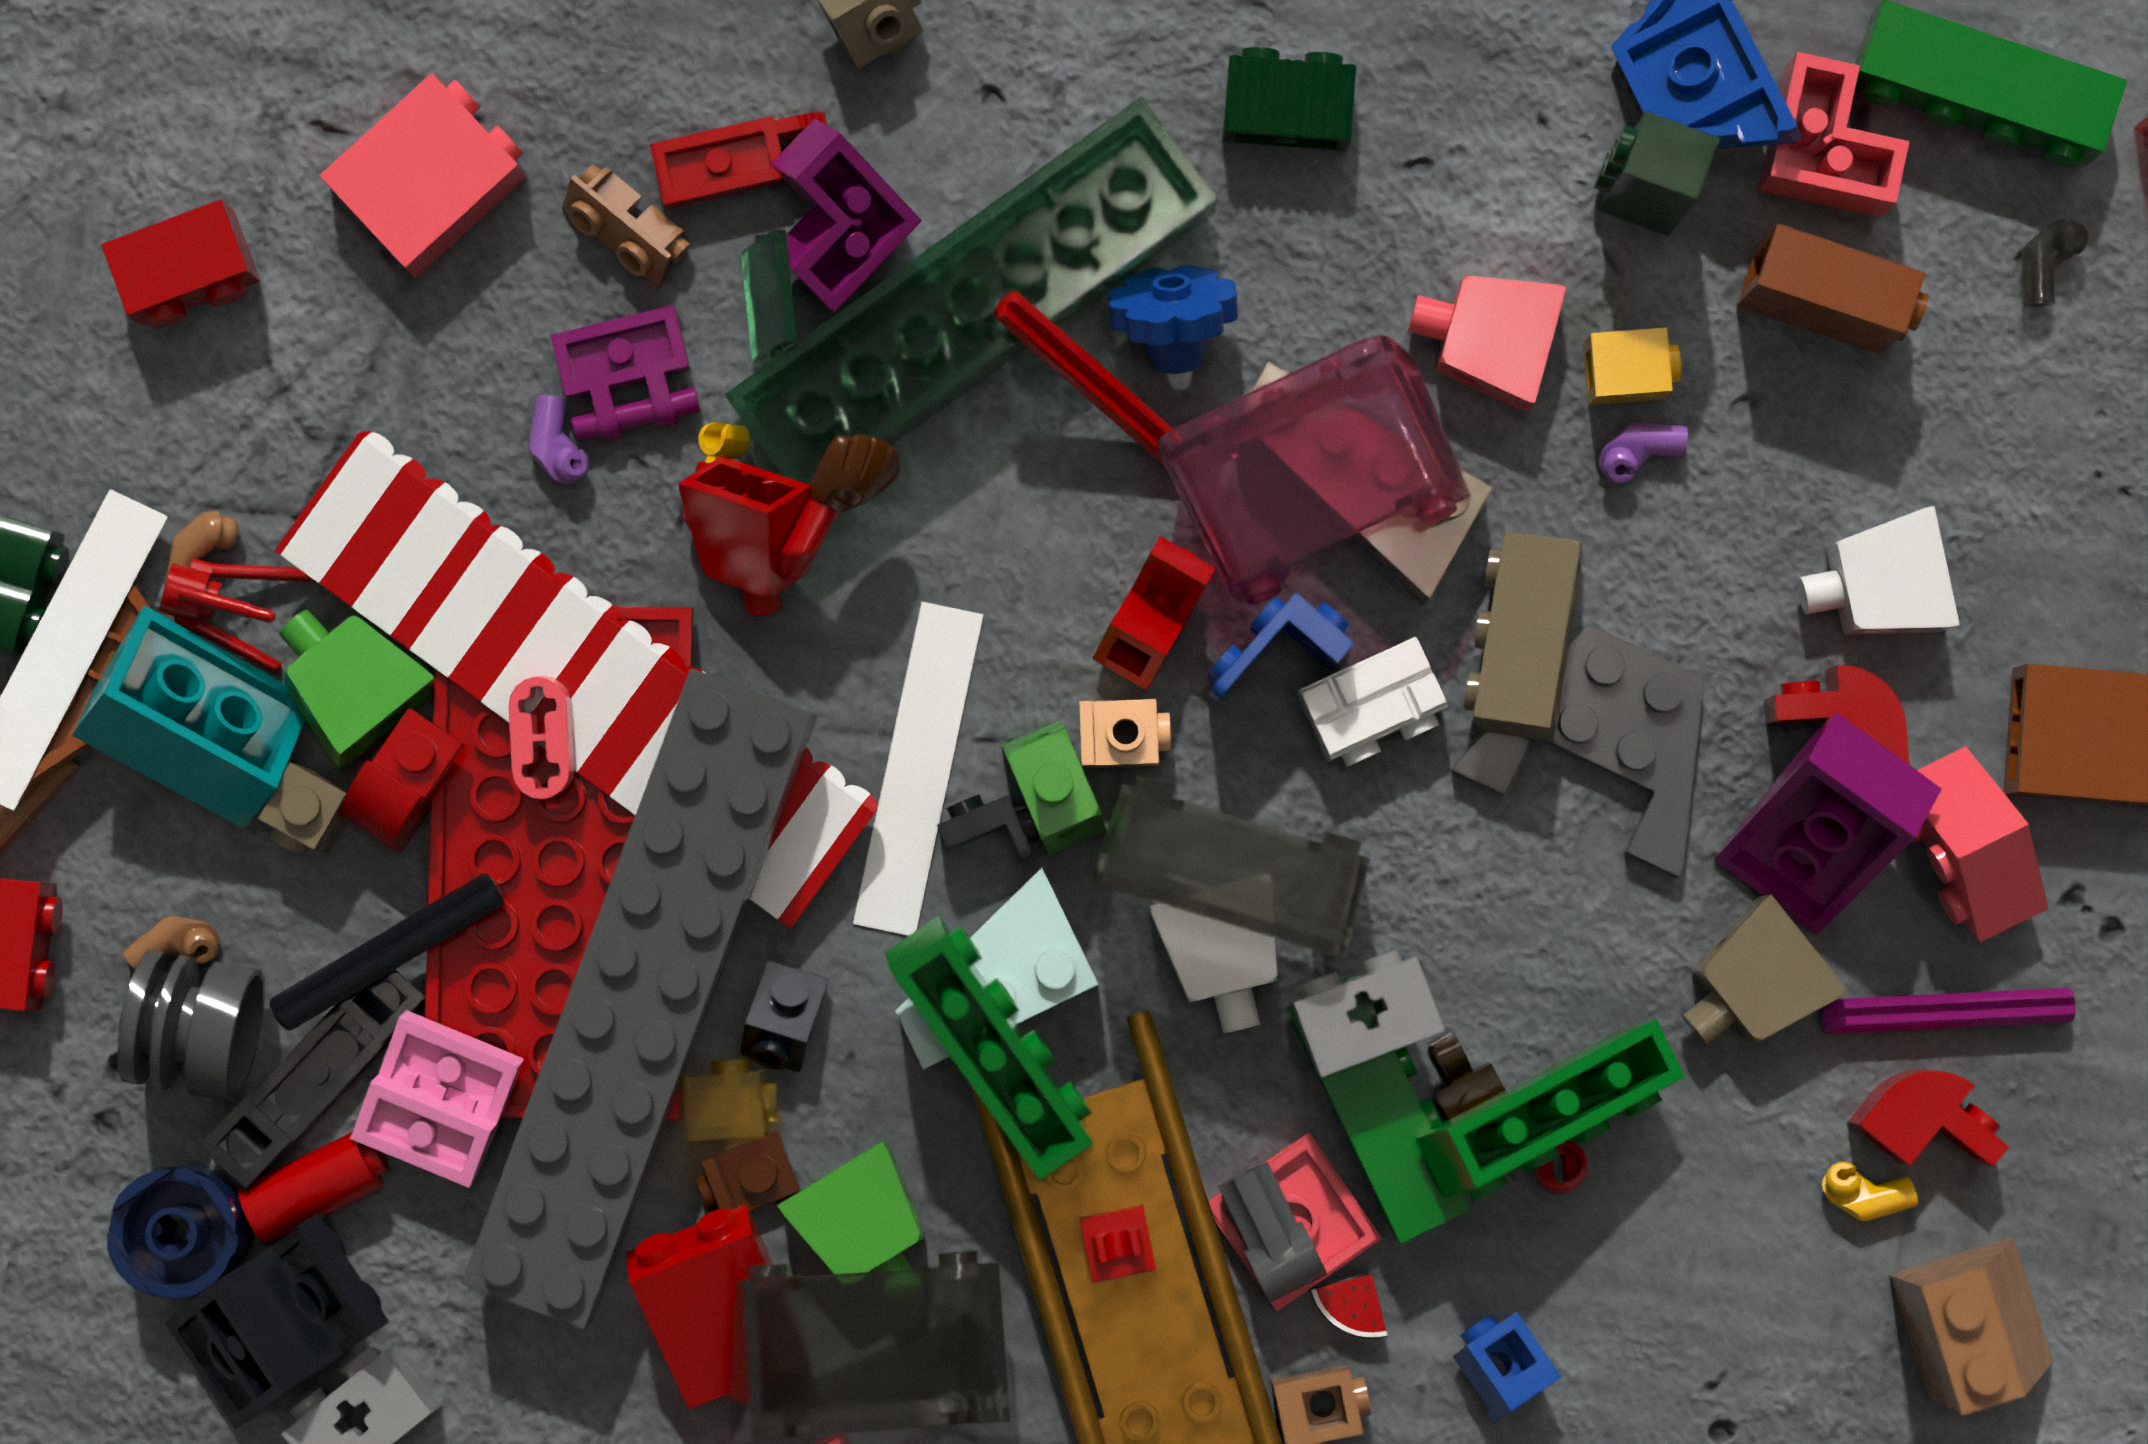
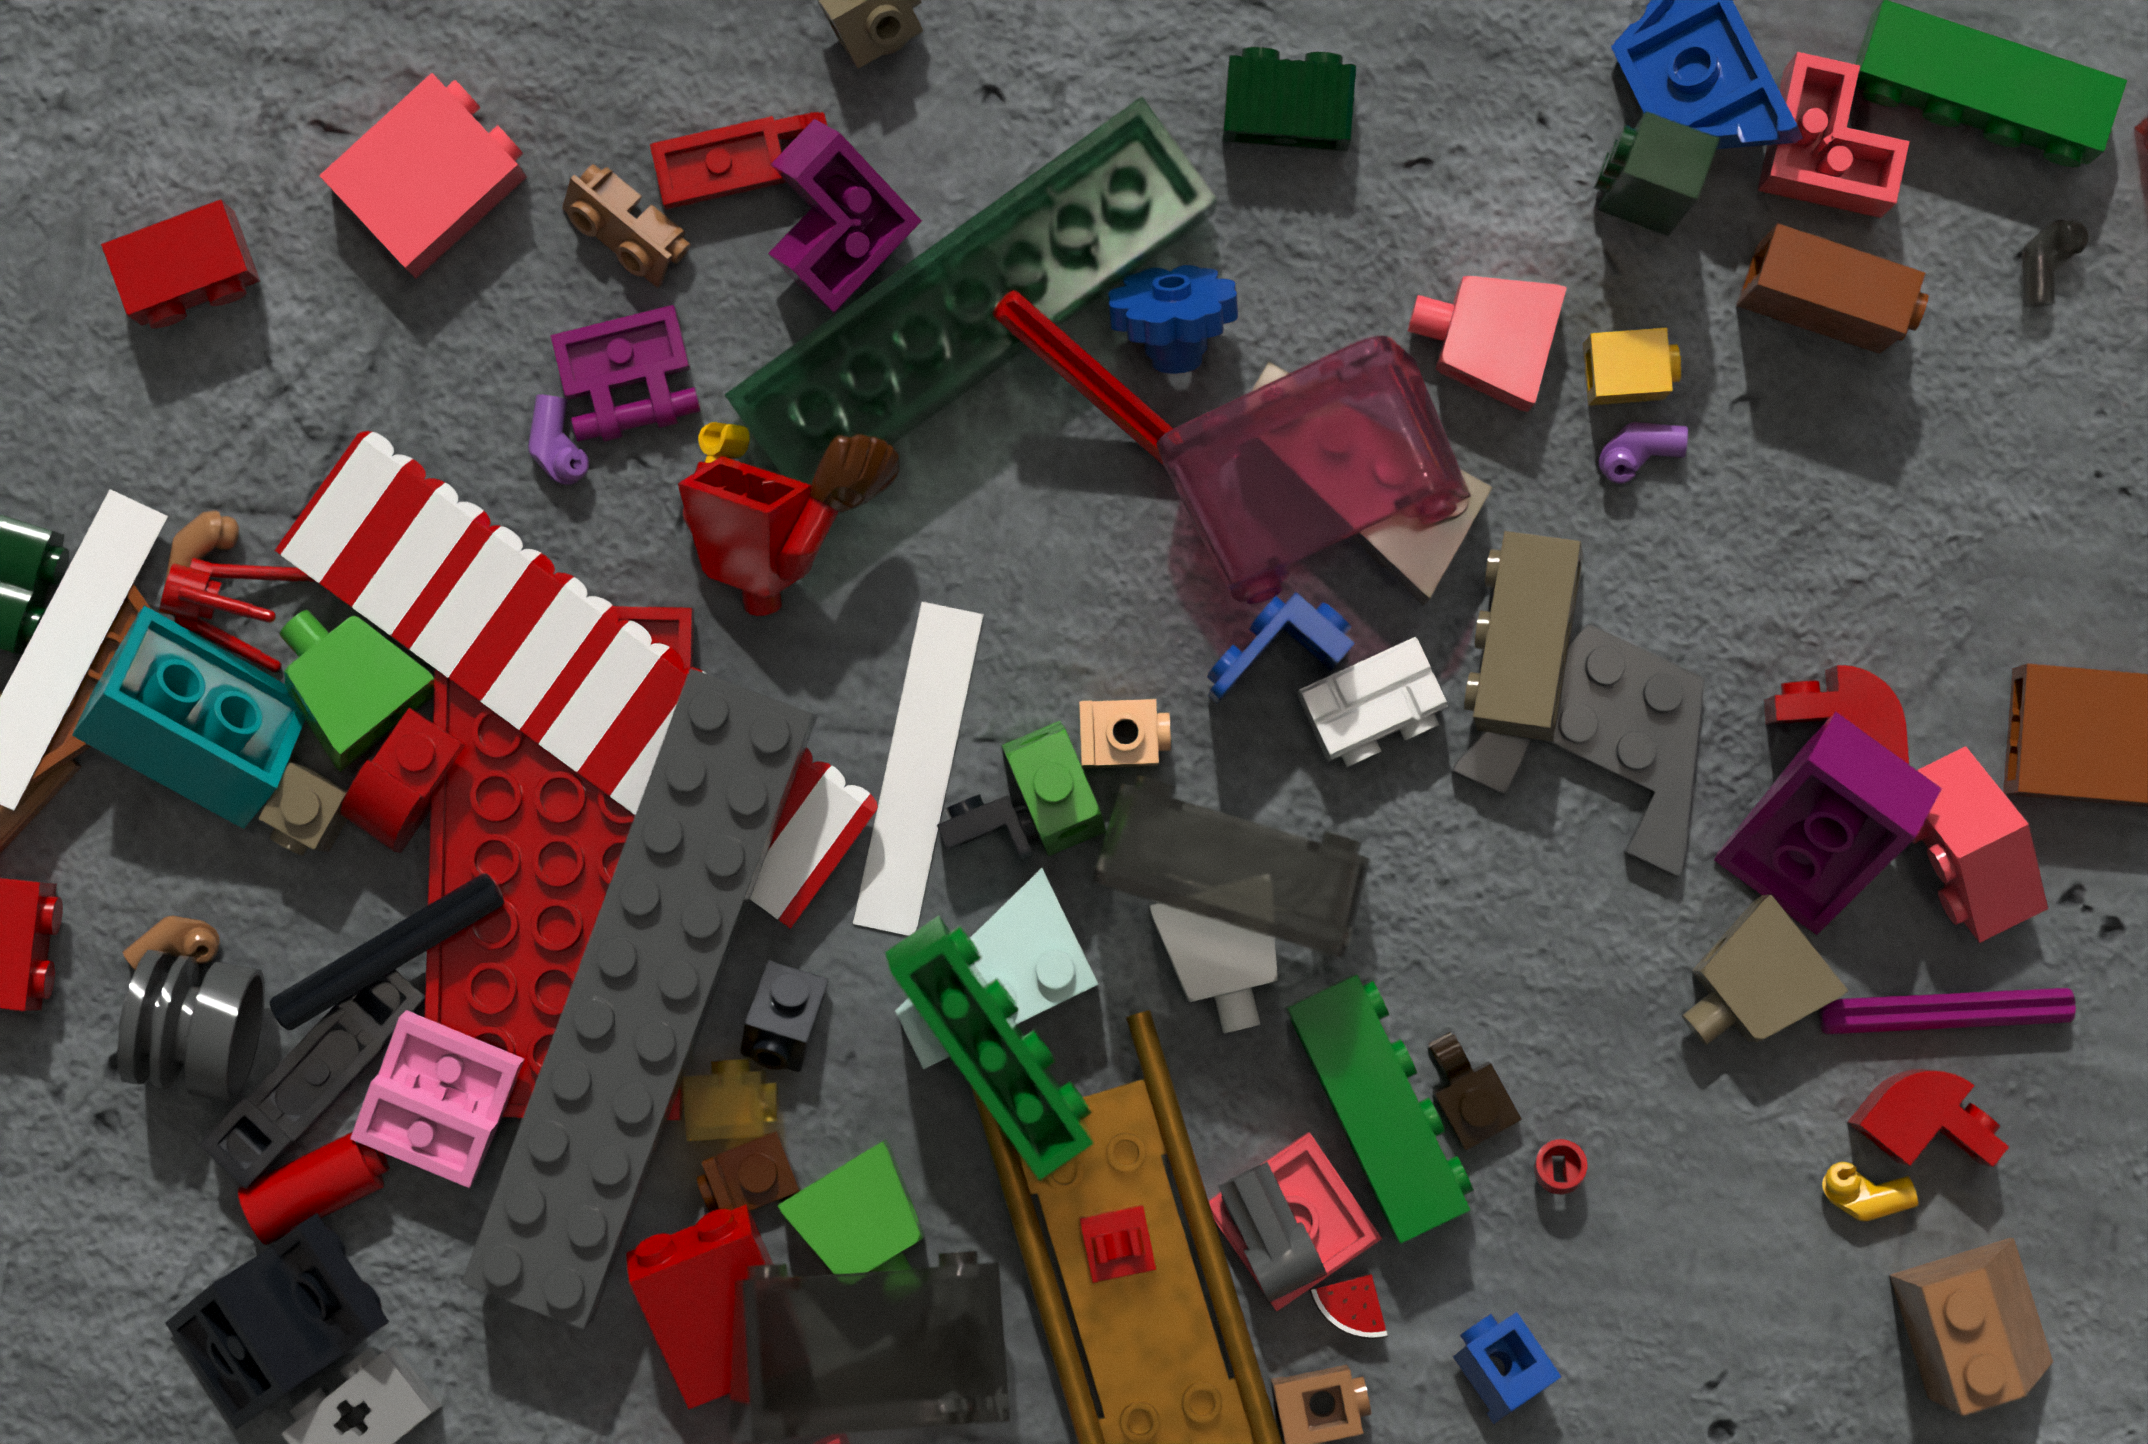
(149, 1213): dark blue brick -> none
(525, 737): coral beam -> none
(768, 295): clear green piece -> none
(1154, 613): red brick -> none
(1341, 1043): light grey brick -> none
(1550, 1108): green brick -> none
(1886, 579): white torso -> none

